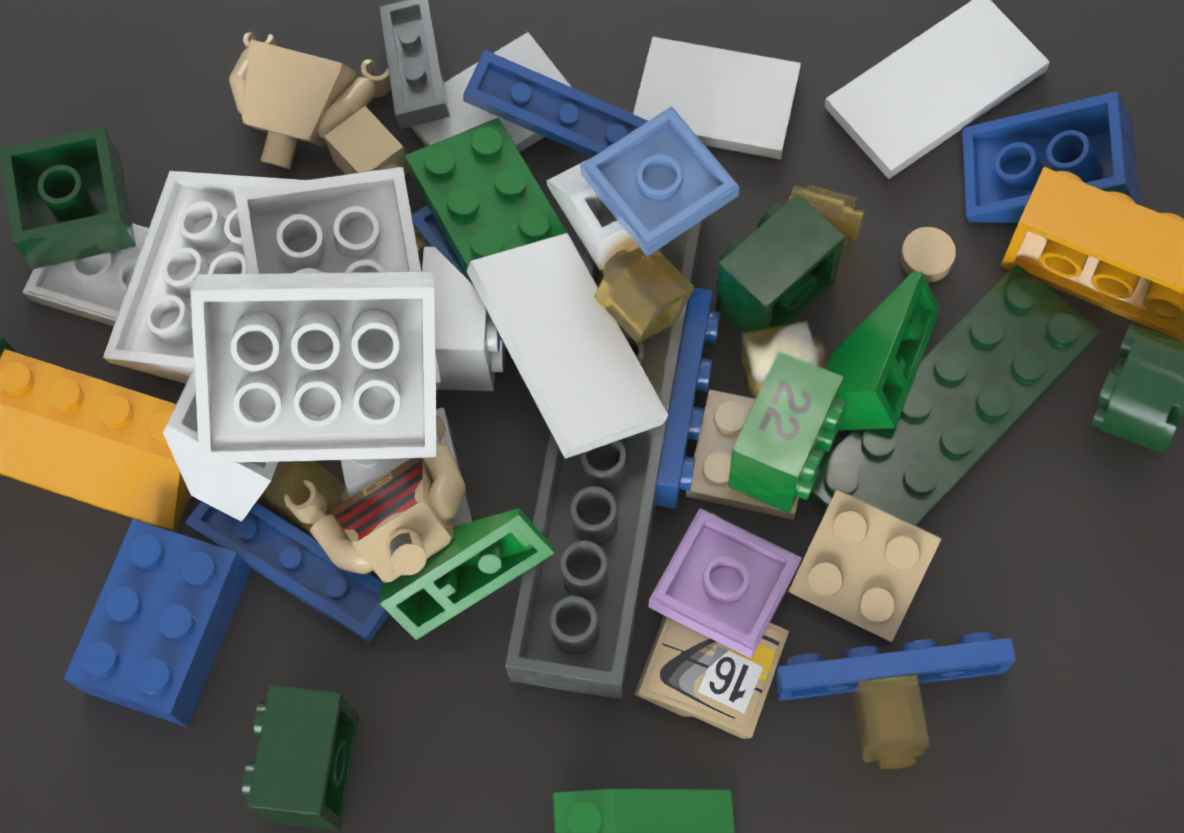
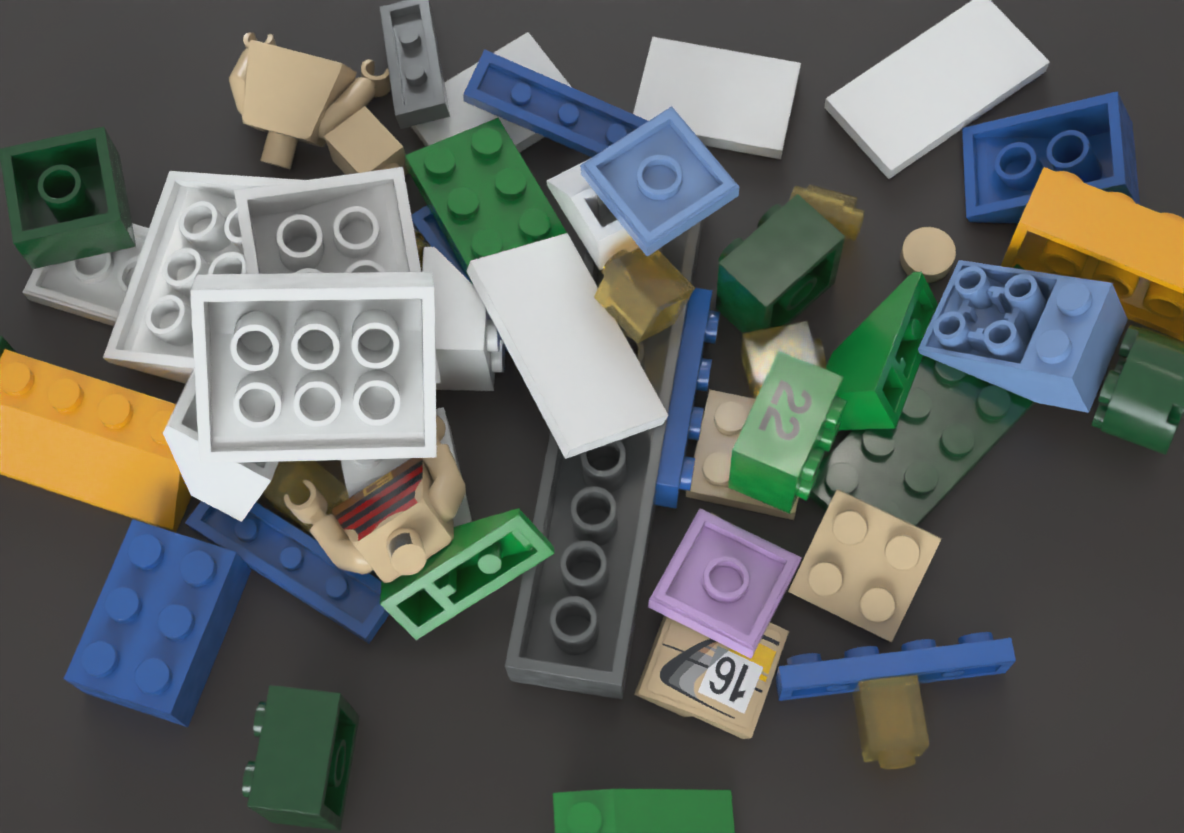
(1027, 332): none -> medium blue slope

